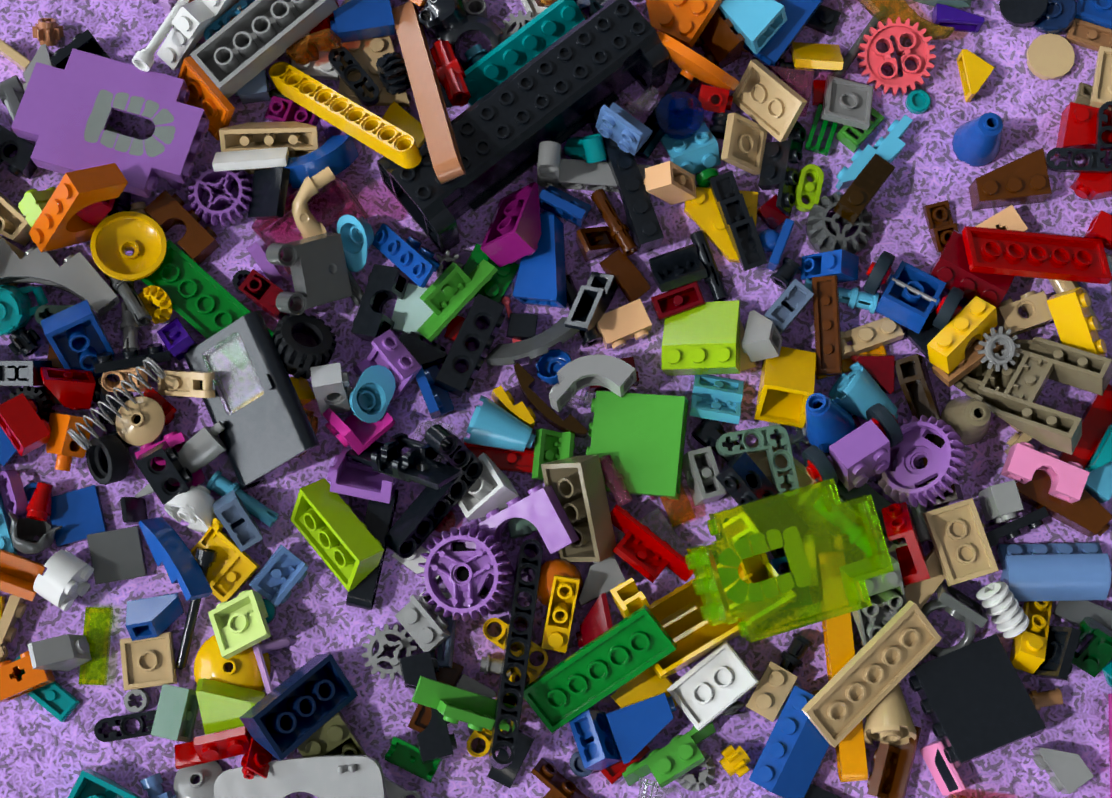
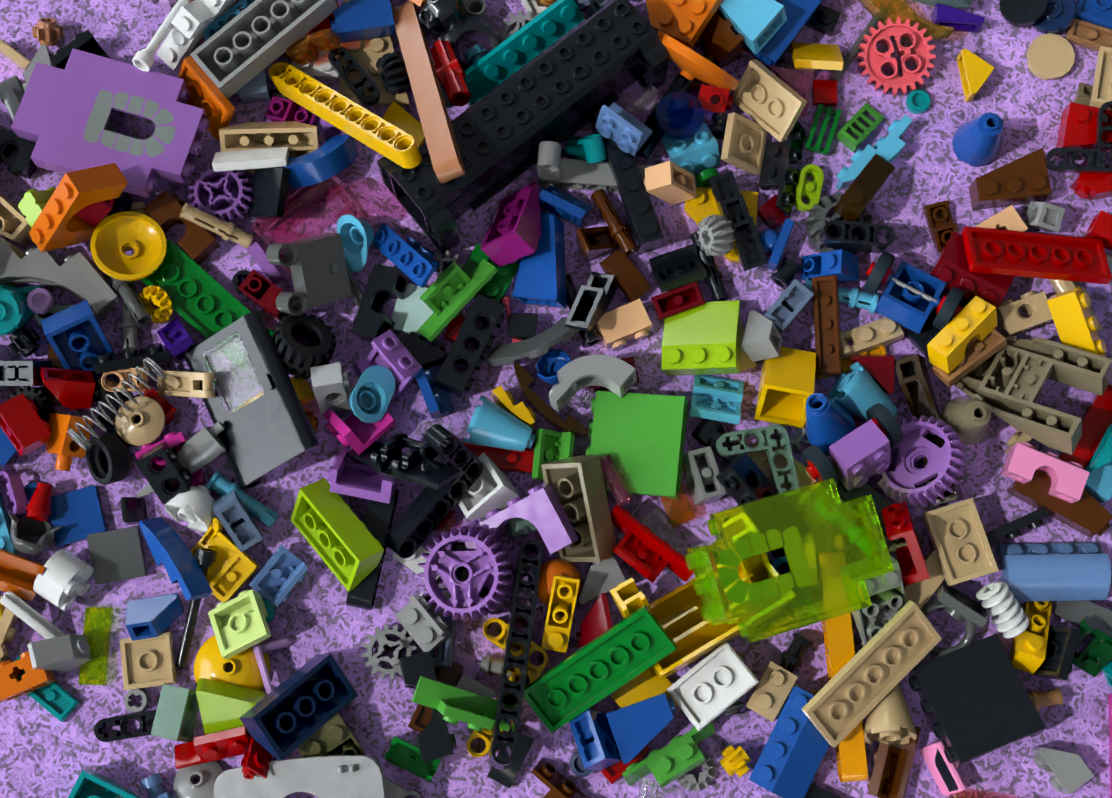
(30, 616): none -> white axle
(40, 301): none -> lavender tile
(216, 225): none -> tan pin
(302, 216): tan piece -> none
(716, 235): none -> light grey gear
(847, 102): light grey tile -> none
(866, 230): none -> black beam
(920, 525): light grey axle -> none
(1000, 502): light grey brick -> none
(1007, 353): light grey gear -> none
(1044, 216): none -> light grey brick

